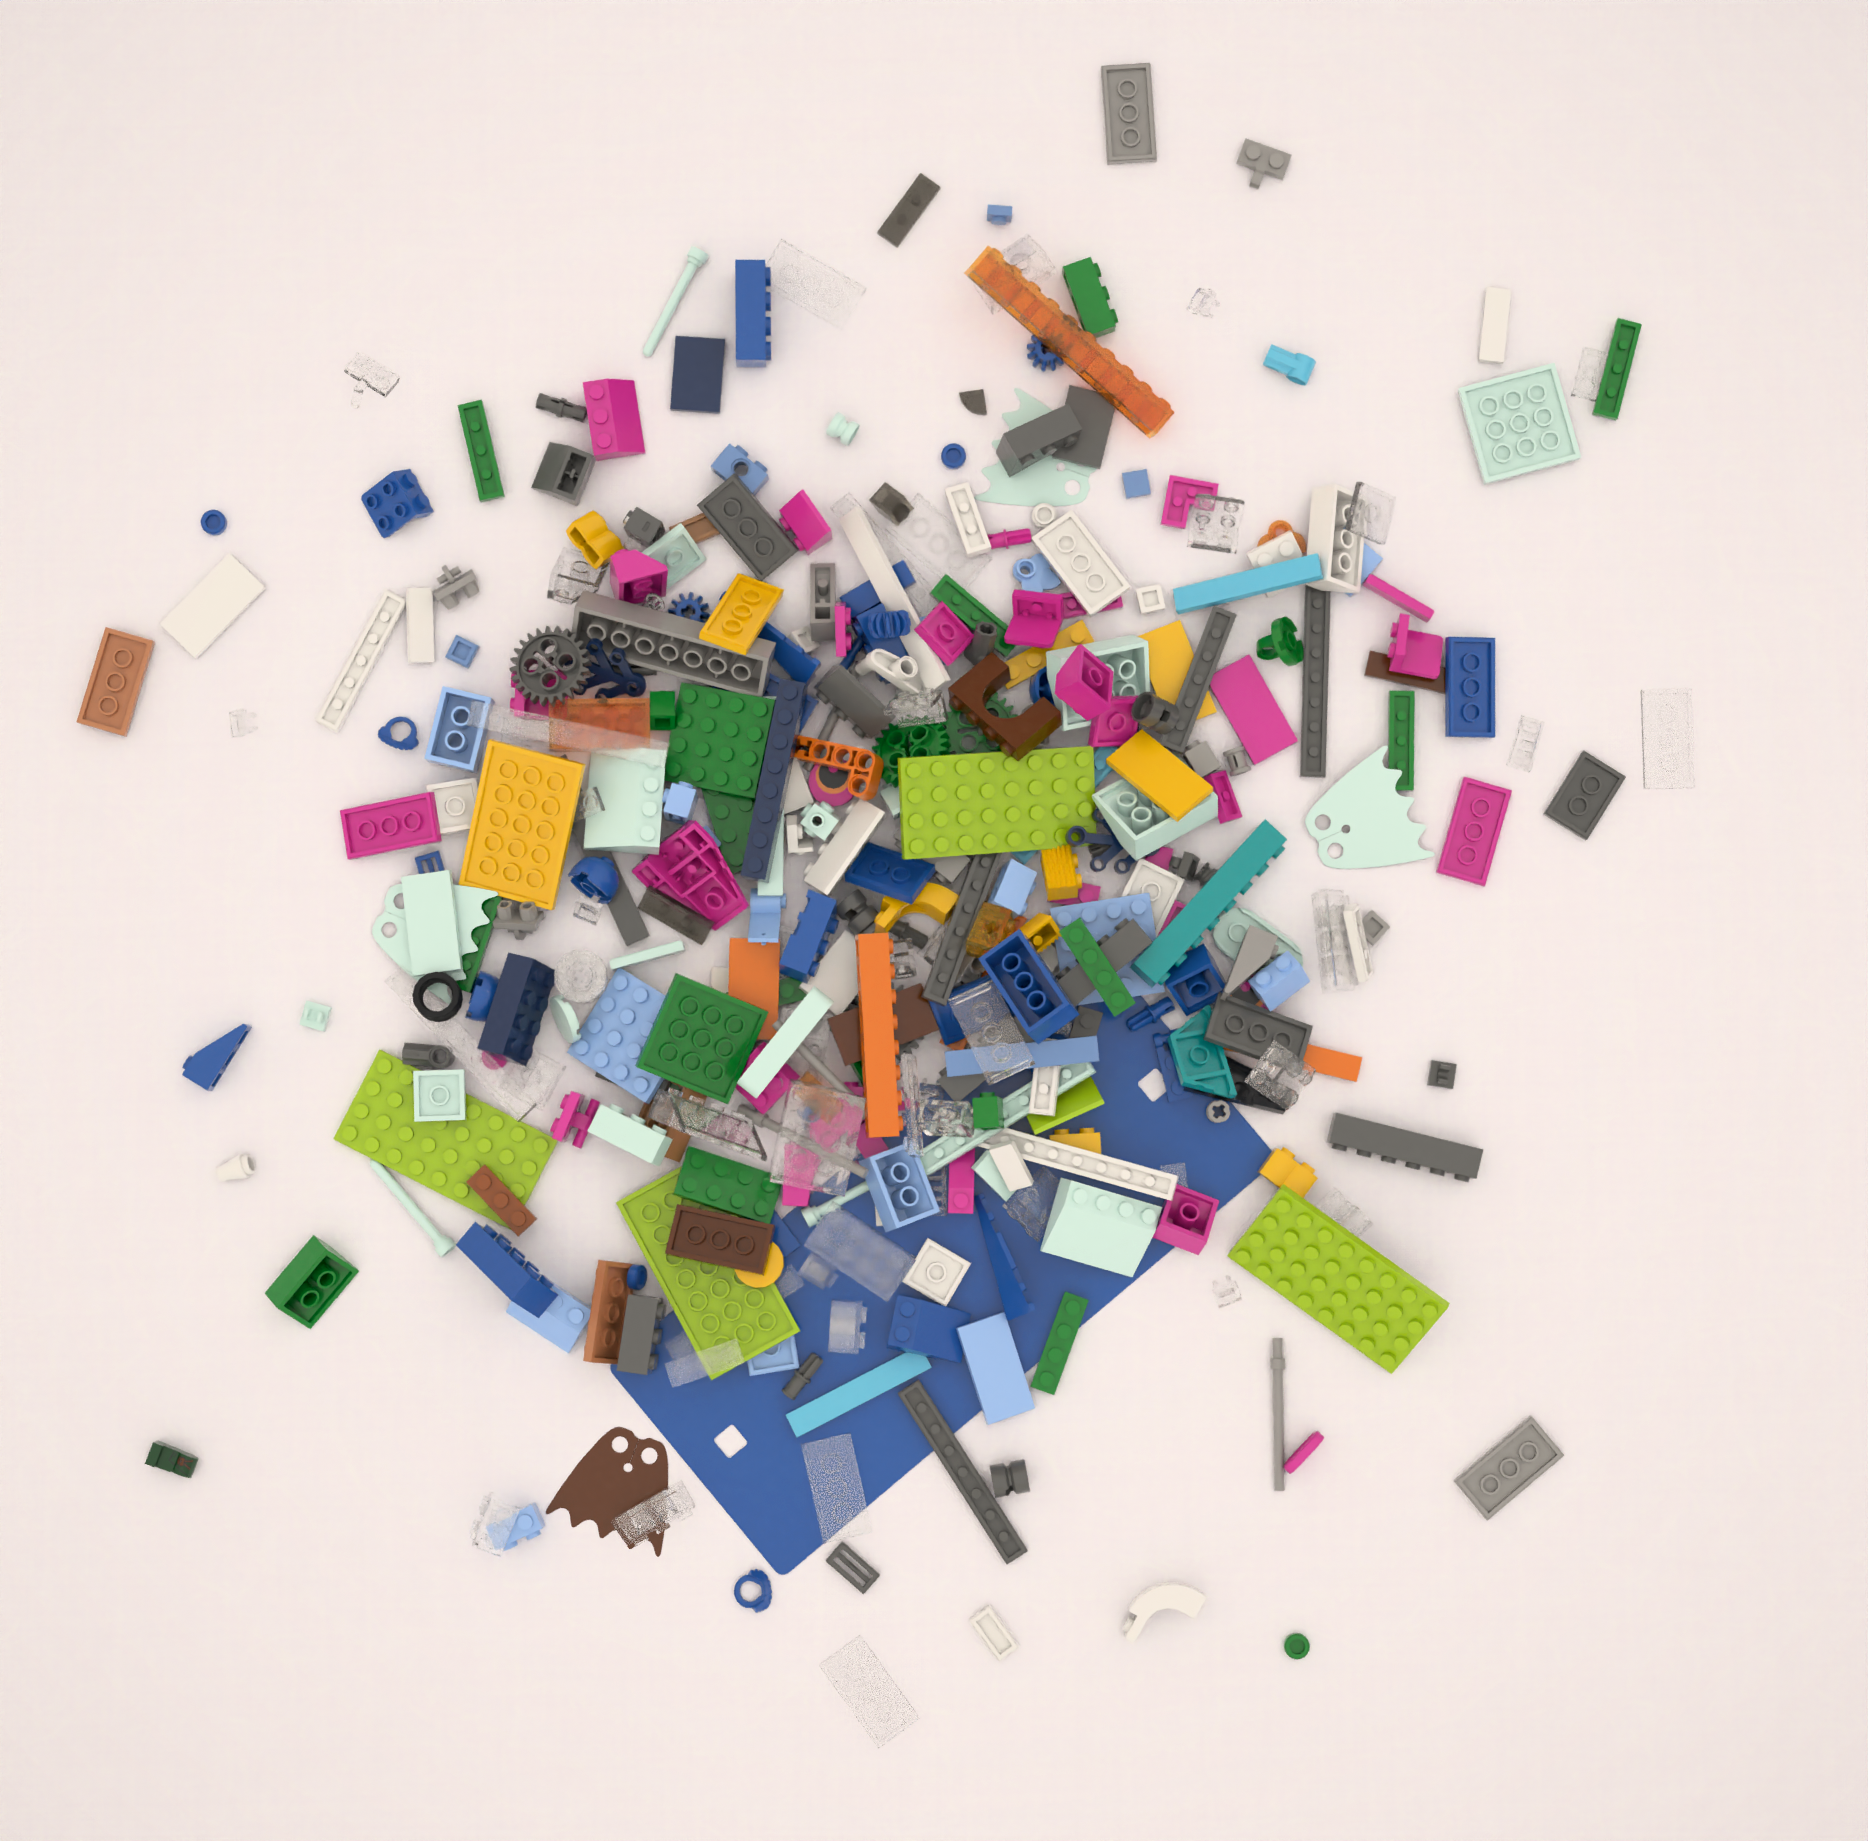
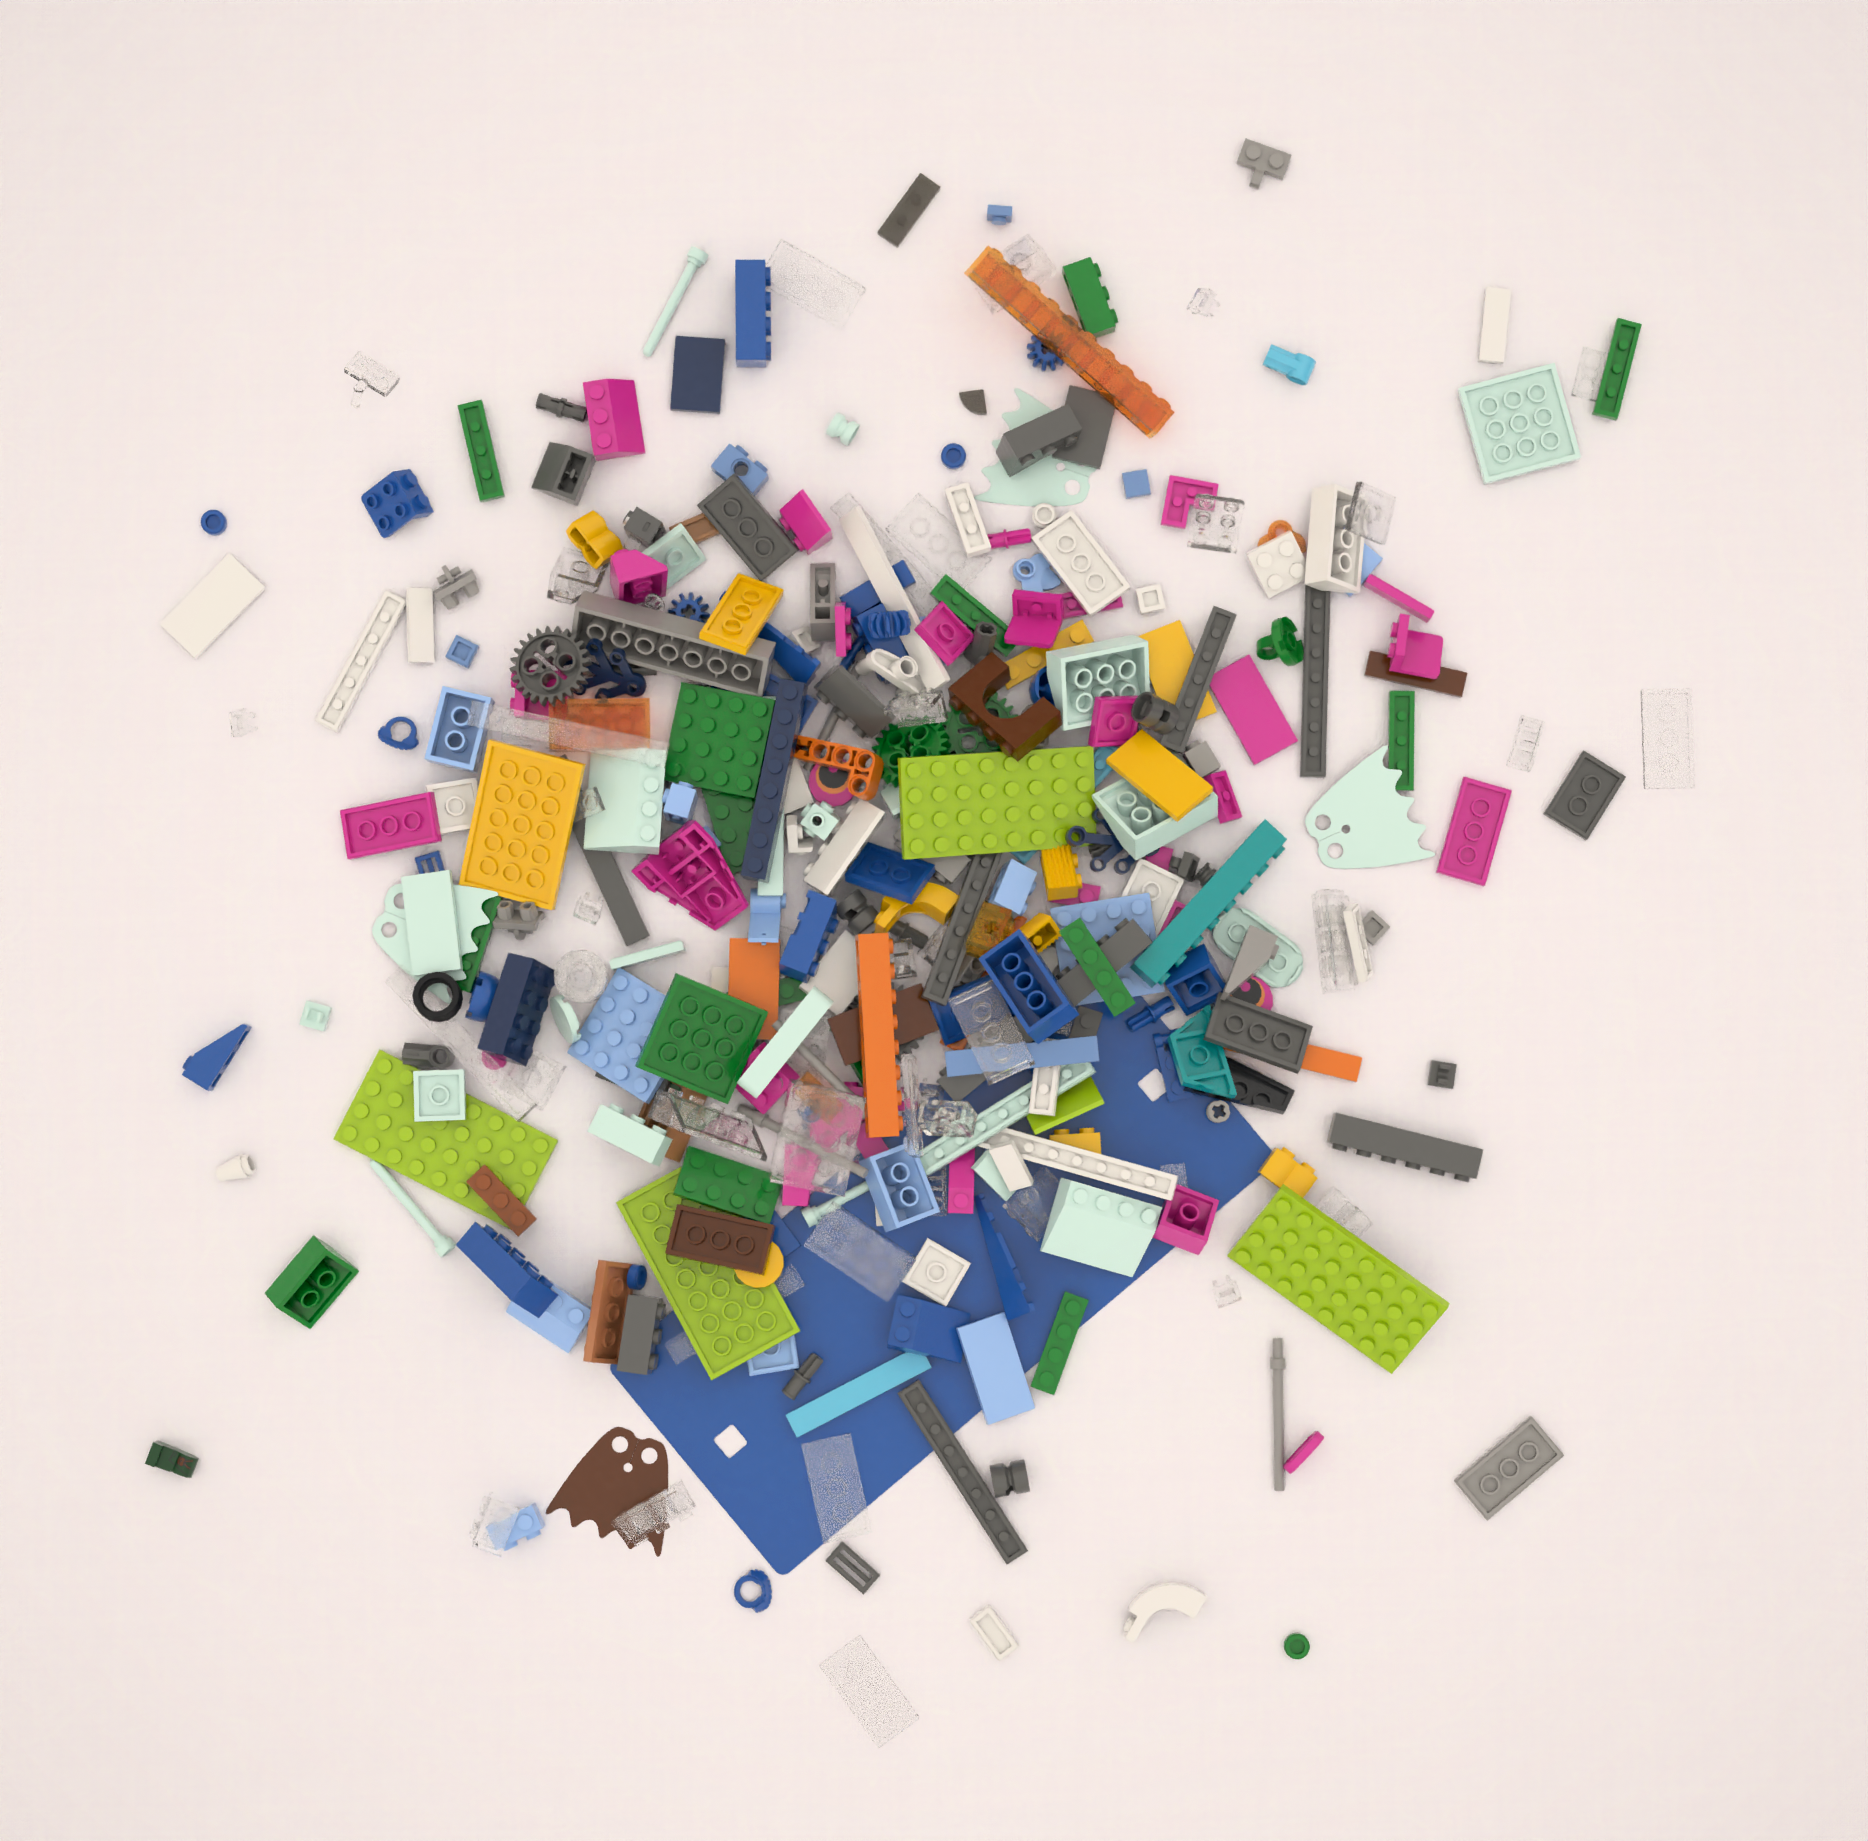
(115, 682): nougat plate -> none
(573, 1118): dark pink plate -> none
(596, 878): blue cylinder -> none
(662, 710): green brick -> none
(676, 915): clear smoke tile -> none
(704, 1363): clear plate -> none
(818, 1271): clear slope -> none
(845, 1326): clear brick -> none
(891, 504): clear smoke brick -> none
(988, 1112): green brick -> none
(1085, 683): dark pink slope -> none
(1128, 113): light grey tile -> none
(1237, 761): light grey bush -> none
(1248, 583): medium azure tile -> none
(1278, 980): light blue brick -> none
(1280, 1075): clear bracket -> none
(1470, 687): blue tile -> none

